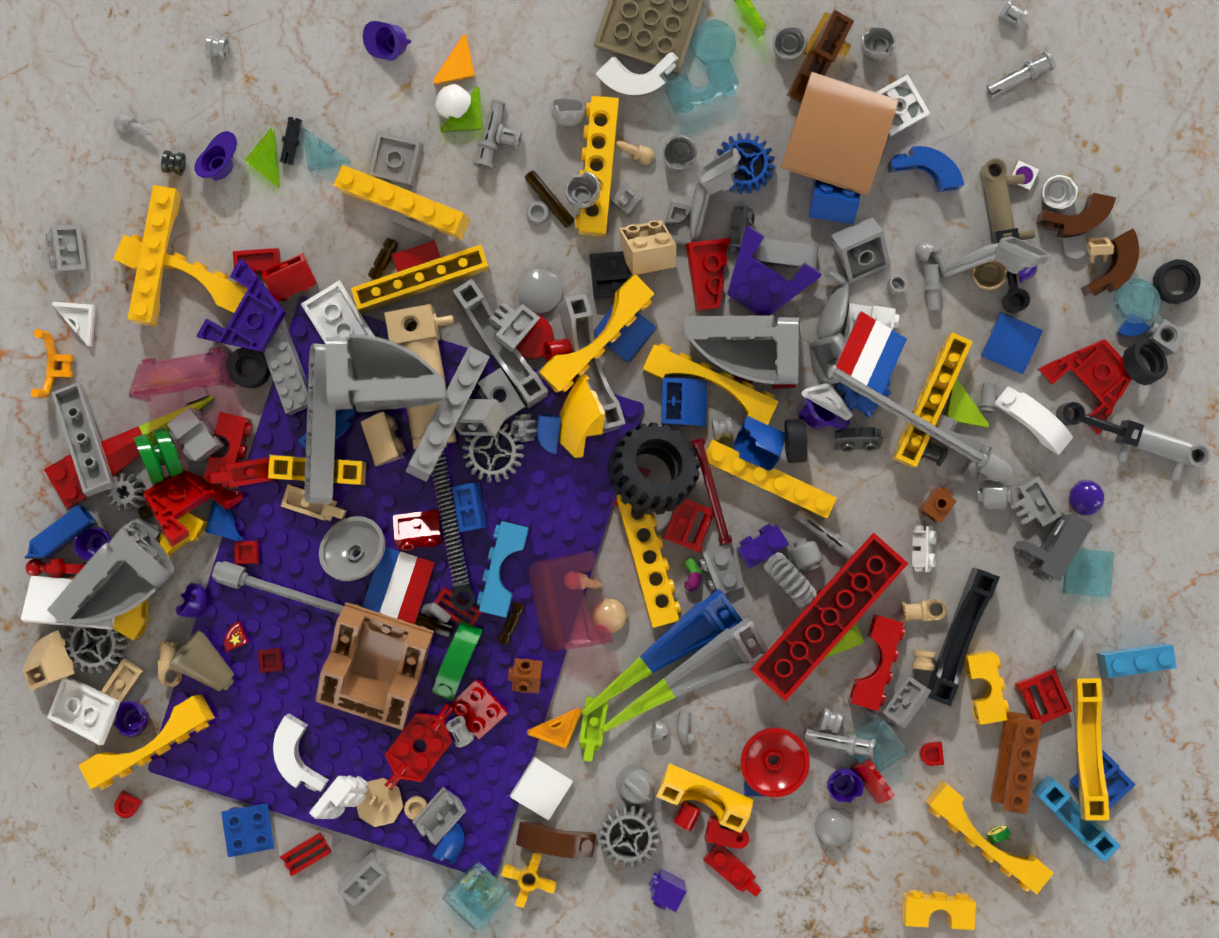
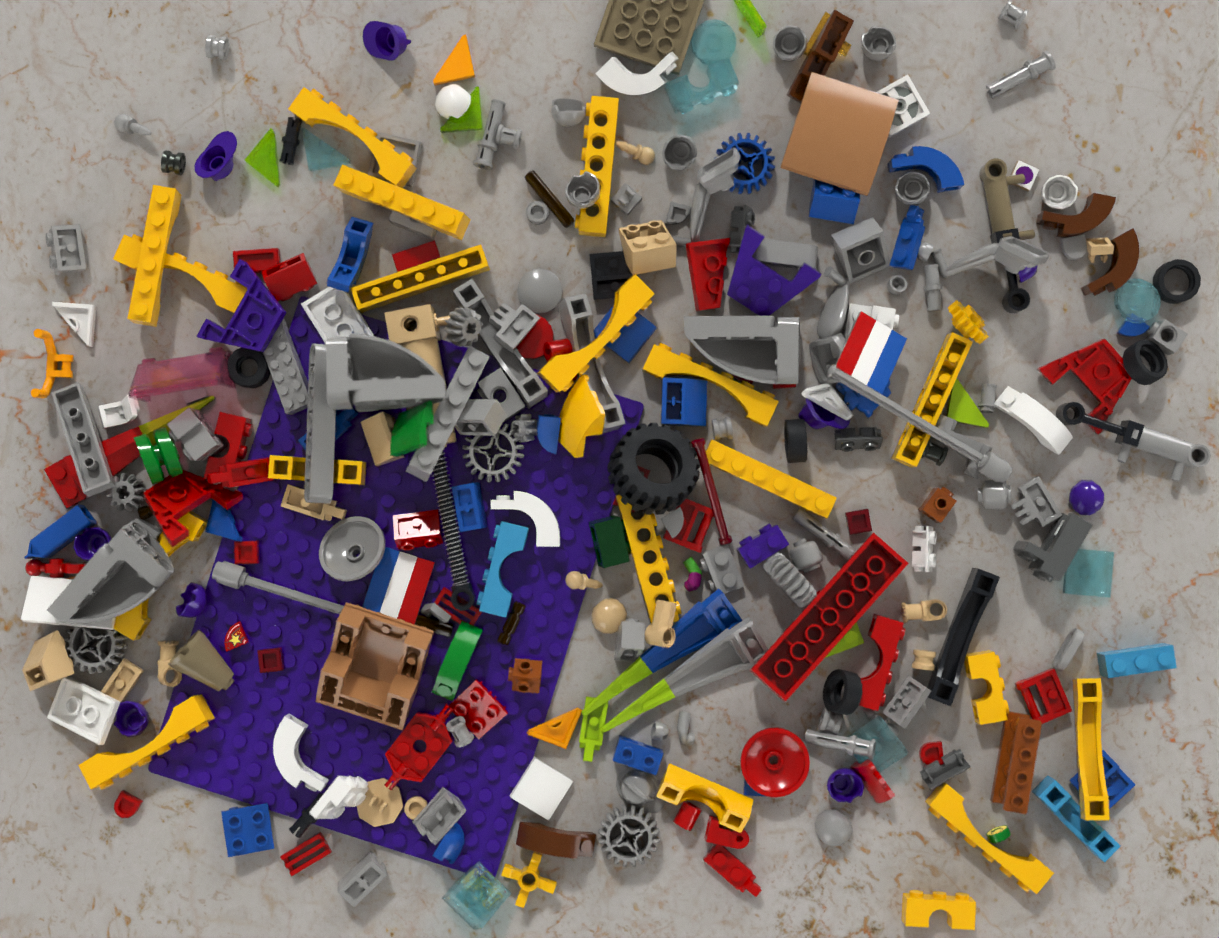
(118, 412): none -> white bracket
(305, 819): none -> black pin
(313, 110): none -> yellow arch
(352, 255): none -> blue arch
(382, 259): dark brown axle -> none
(410, 429): none -> green slope
(463, 326): none -> light grey gear
(545, 520): none -> white arch
(562, 603): clear pink windscreen -> none
(609, 541): none -> dark green brick
(630, 640): none -> light grey slope
(637, 755): none -> blue brick
(660, 631): none -> tan piece
(667, 890): dark purple brick -> none
(674, 522): none -> light grey tile
(760, 446): blue piece -> none
(852, 692): none -> black tyre
(858, 521): none -> dark red tile
(908, 239): none -> blue hinge
(912, 188): none -> light grey hair
(937, 774): none -> dark grey hinge
(968, 322): none -> yellow gear
(989, 275): tan hair -> none
(1011, 342): blue slope -> none

